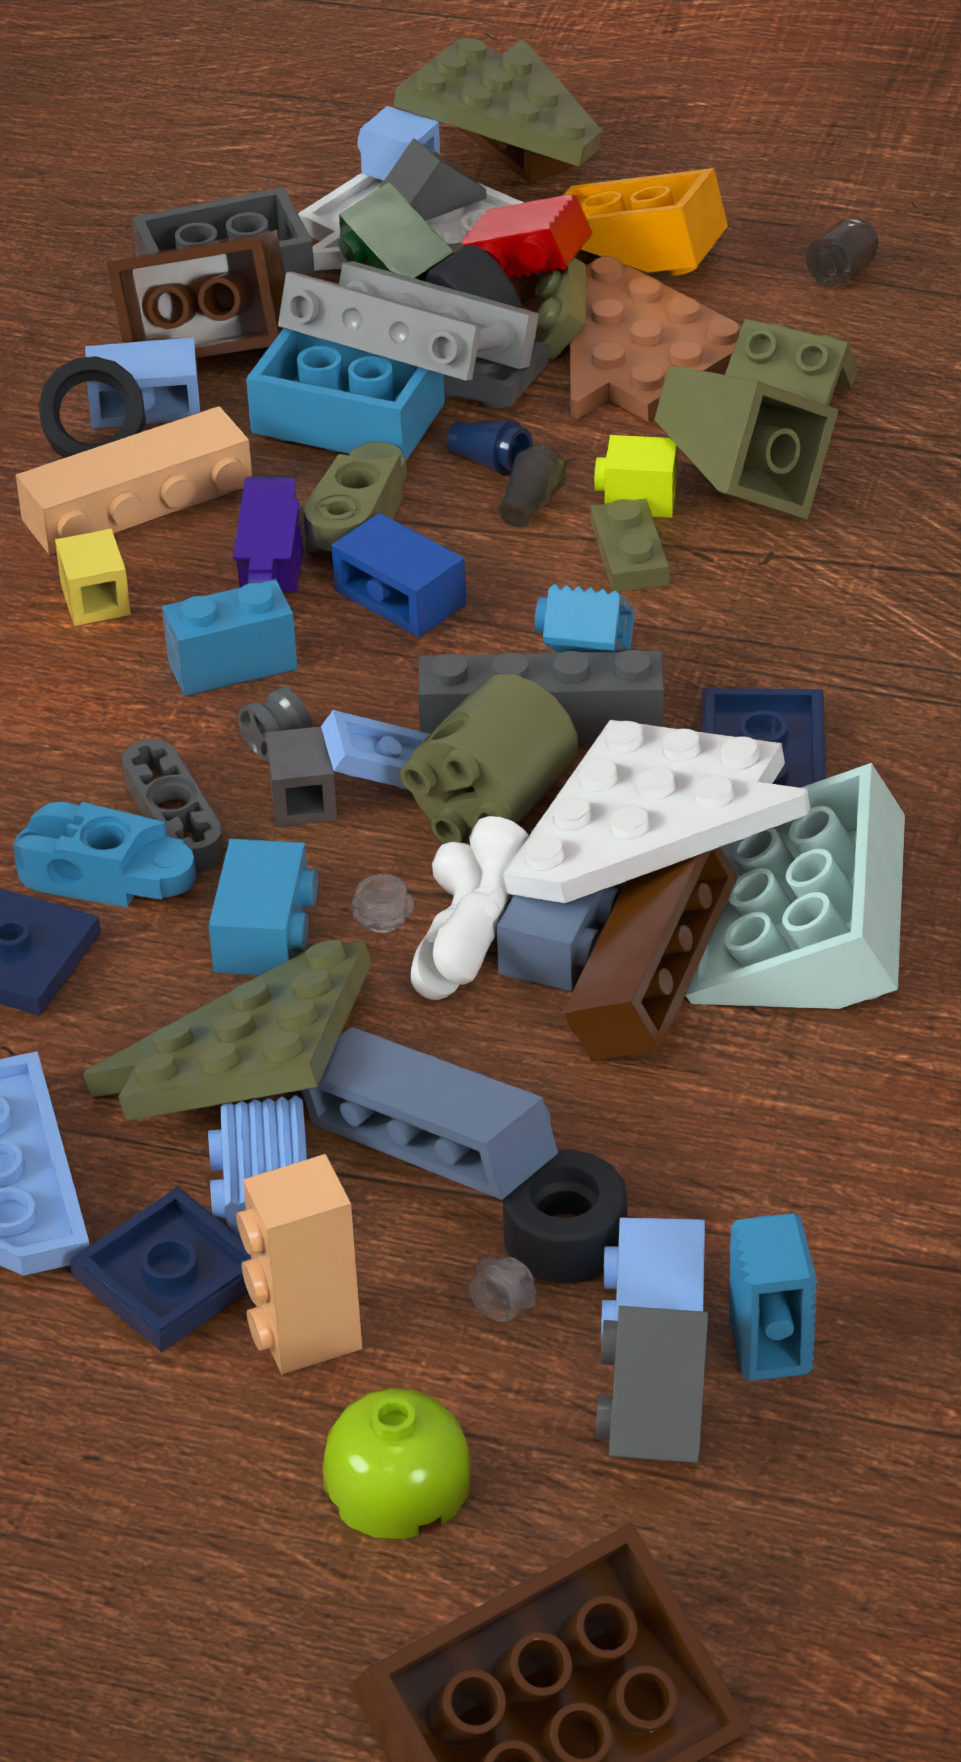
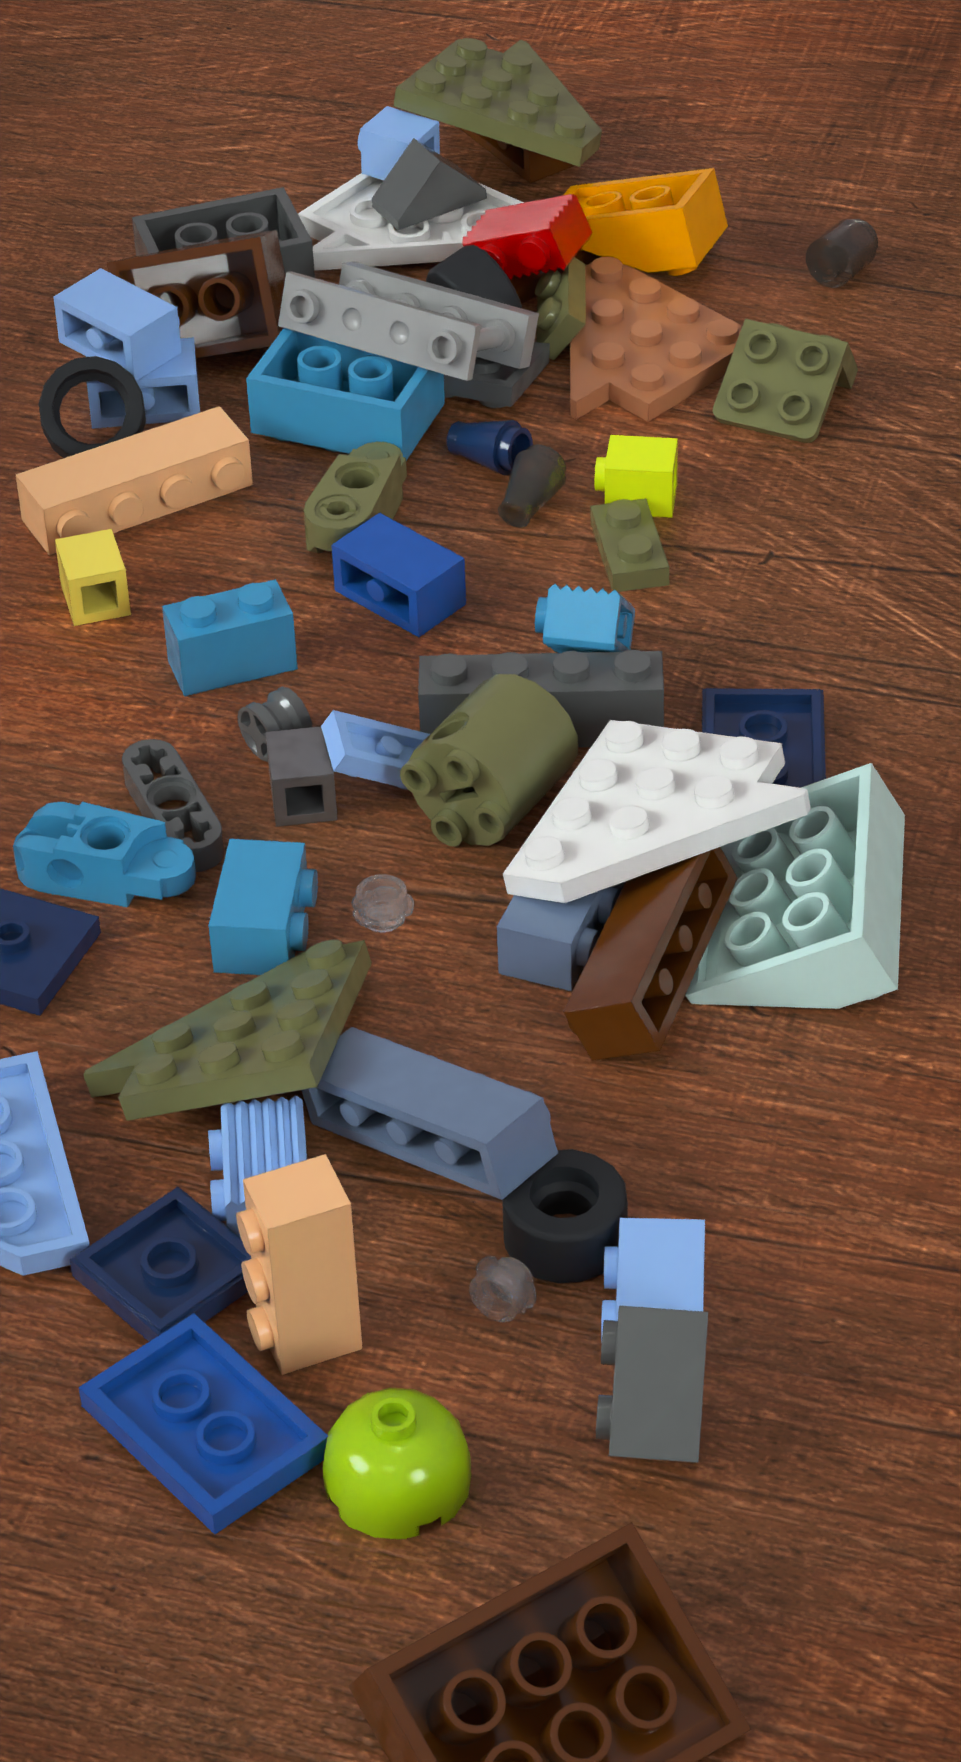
(118, 323): none -> light blue brick
(204, 1422): none -> blue plate
(269, 533): dark purple piece -> none
(390, 235): brick -> none
(465, 930): white piece -> none
(748, 436): olive slope -> none
(772, 1296): dark azure brick -> none

